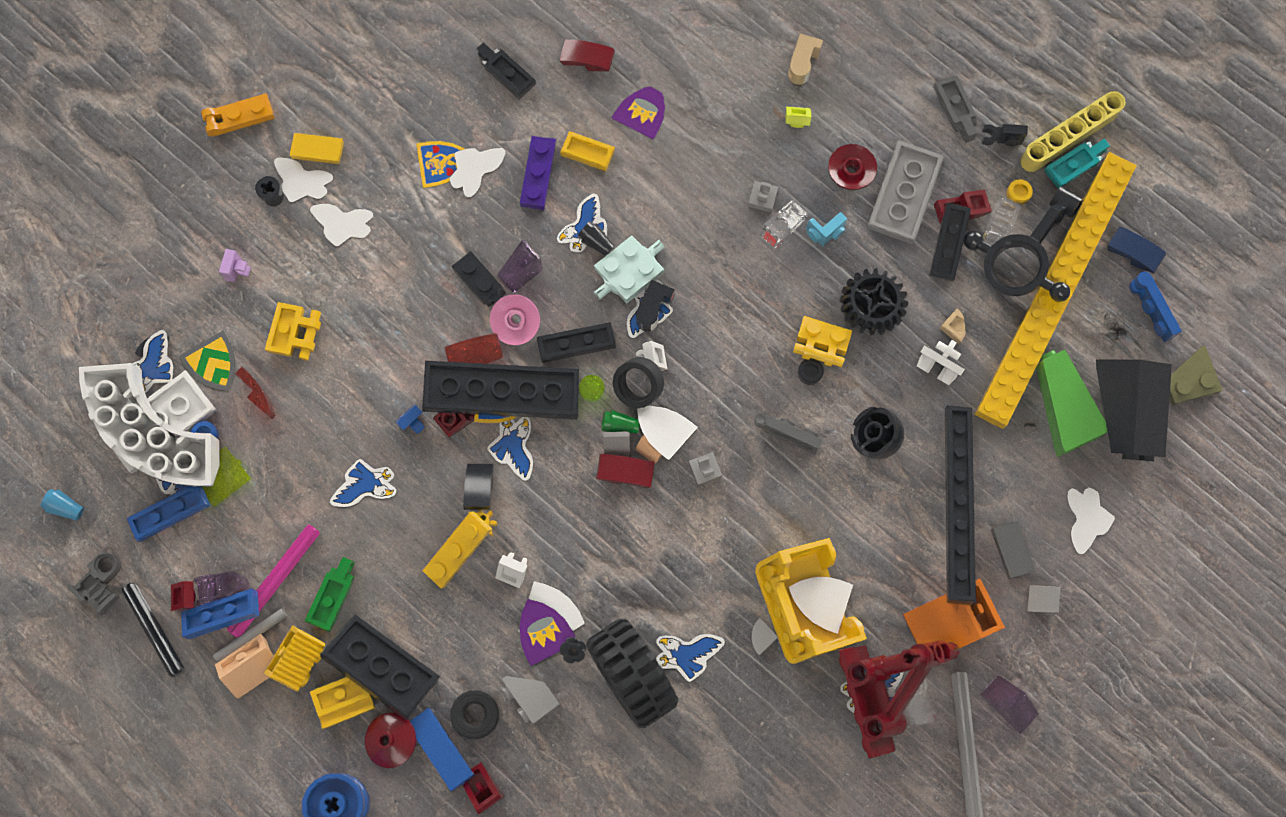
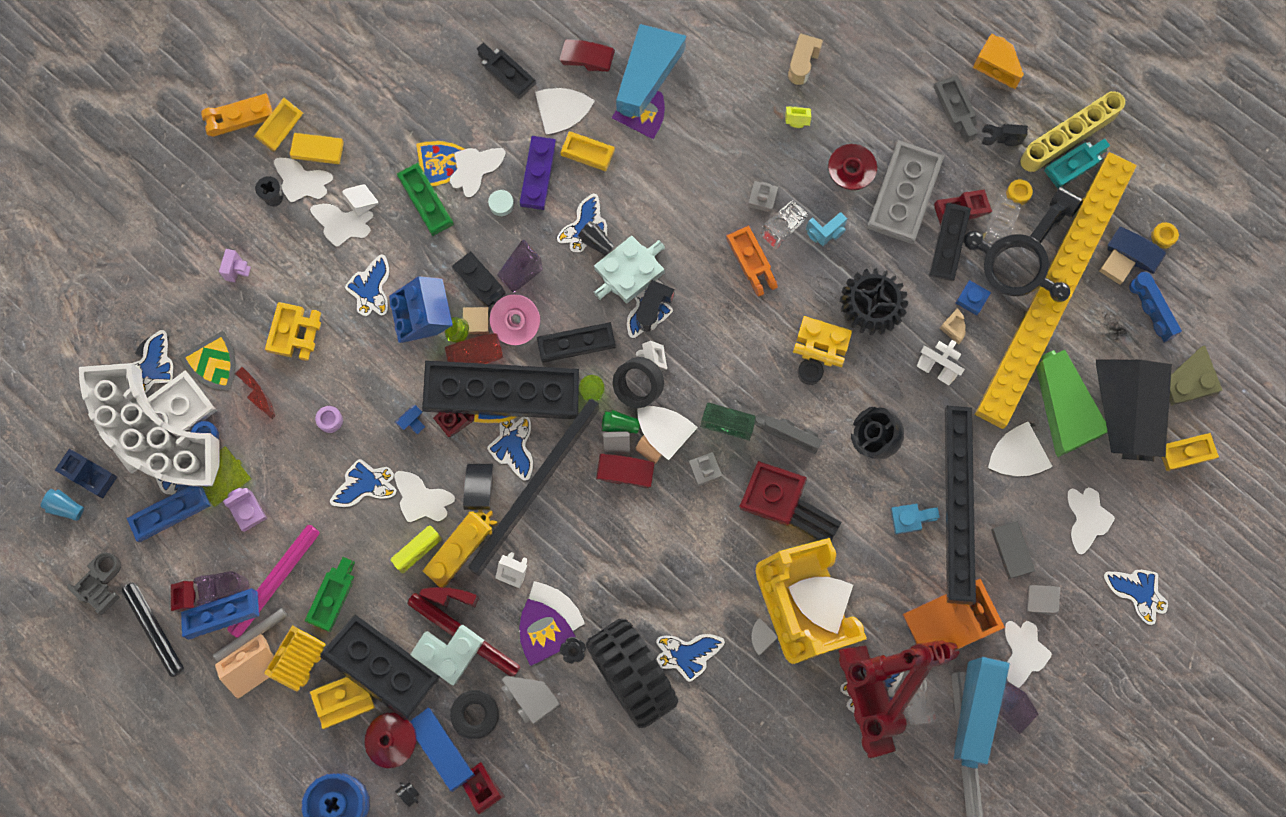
(86, 473): none -> dark blue slope
(245, 508): none -> lavender bracket
(278, 124): none -> yellow tile
(329, 419): none -> lavender tile
(359, 199): none -> white slope
(368, 287): none -> sticker
(407, 794): none -> black plate
(416, 549): none -> neon yellow slope
(419, 500): none -> white sticker
(420, 309): none -> blue slope
(425, 199): none -> green tile
(443, 595): none -> dark red slope
(451, 626): none -> dark red axle
(451, 659): none -> light aqua plate
(458, 331): none -> clear neon green tile
(477, 319): none -> tan tile
(501, 203): none -> light aqua tile
(534, 487): none -> black tile
(562, 108): none -> white sticker
(648, 66): none -> dark azure slope
(728, 421): none -> clear green bracket
(751, 258): none -> orange hinge
(773, 493): none -> dark red plate
(820, 514): none -> black tile
(909, 518): none -> dark azure plate
(973, 297): none -> blue plate
(980, 710): none -> dark azure slope
(1000, 61): none -> light orange slope
(1019, 453): none -> white sticker
(1027, 652): none -> white sticker
(1117, 267): none -> tan tile
(1141, 589): none -> sticker
(1164, 235): none -> yellow tile
(1189, 452): none -> yellow plate

